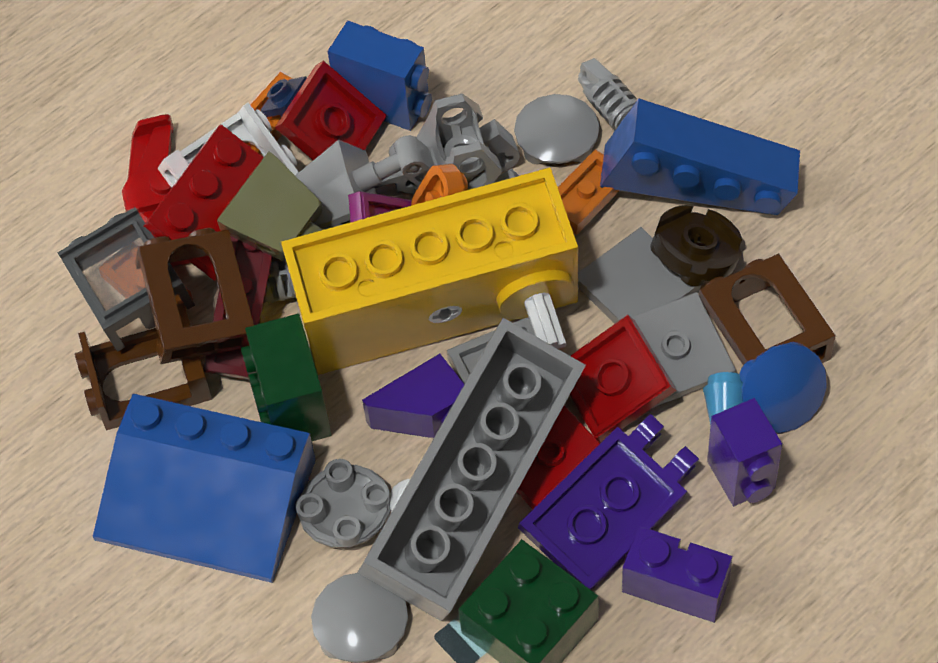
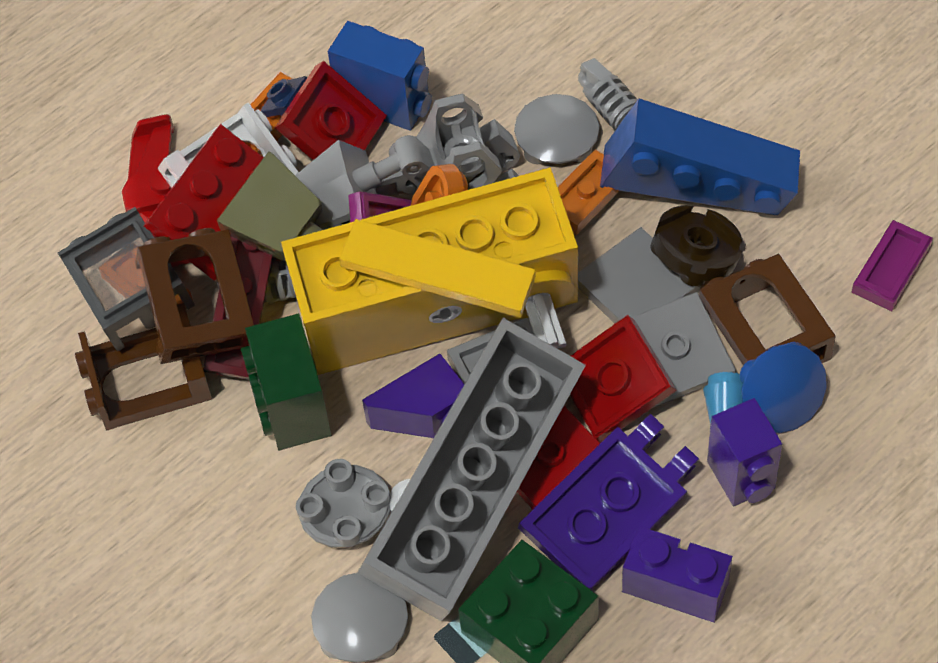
(203, 487): blue slope -> none
(437, 268): none -> yellow tile
(892, 265): none -> magenta tile

